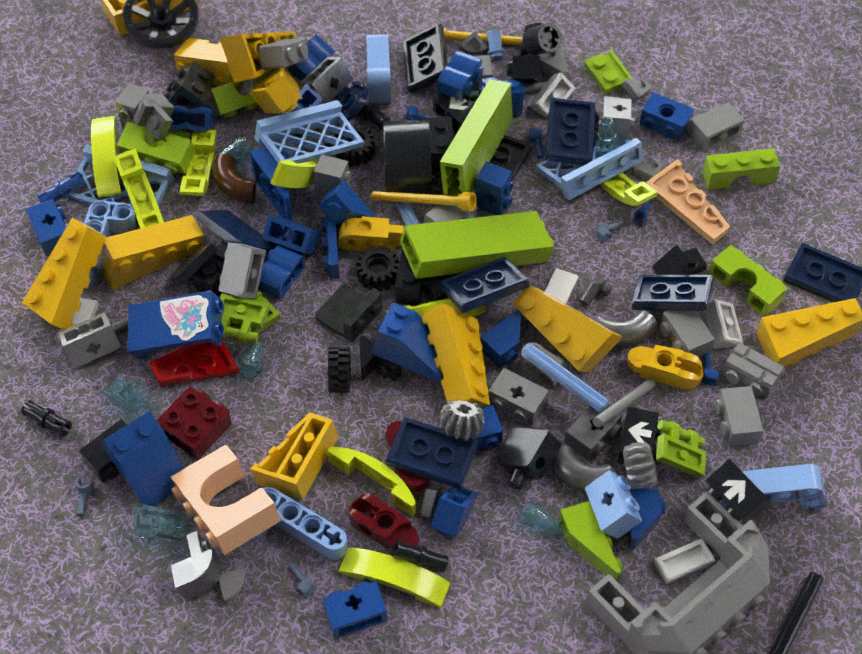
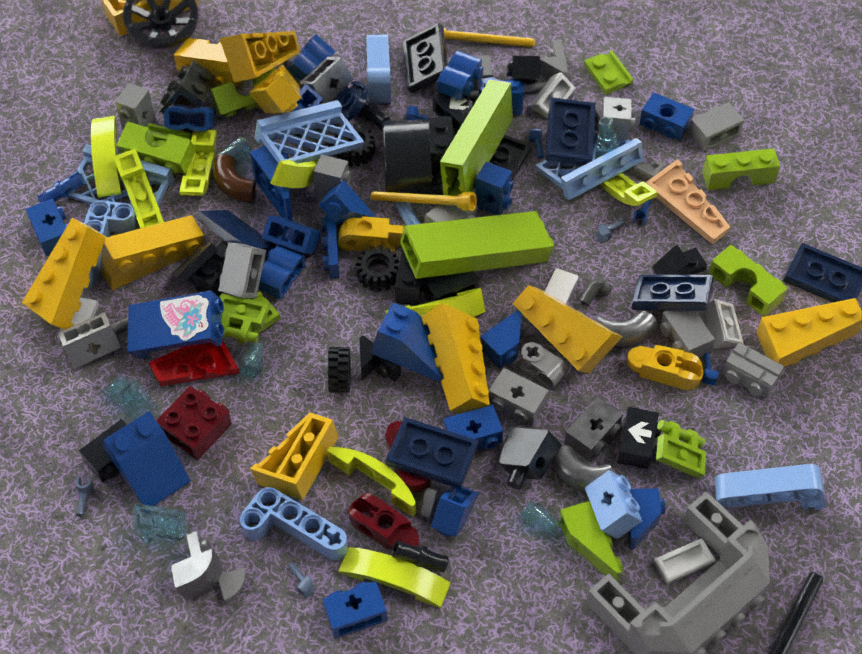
(46, 418): black pin -> none
(155, 114): flat silver brick -> none
(228, 525): light nougat arch -> none
(283, 53): light grey brick -> none
(349, 311): pearl dark grey bracket -> none
(462, 419): light grey gear -> none
(473, 43): light grey tile -> none
(484, 284): dark blue tile -> none
(495, 44): light blue pin -> none
(540, 39): black piece -> none
(564, 377): light blue axle -> none
(623, 403): light grey bar -> none
(636, 87): light grey tile -> none
(640, 465): light grey gear -> none
(737, 491): black brick -> none
(739, 416): light grey brick -> none

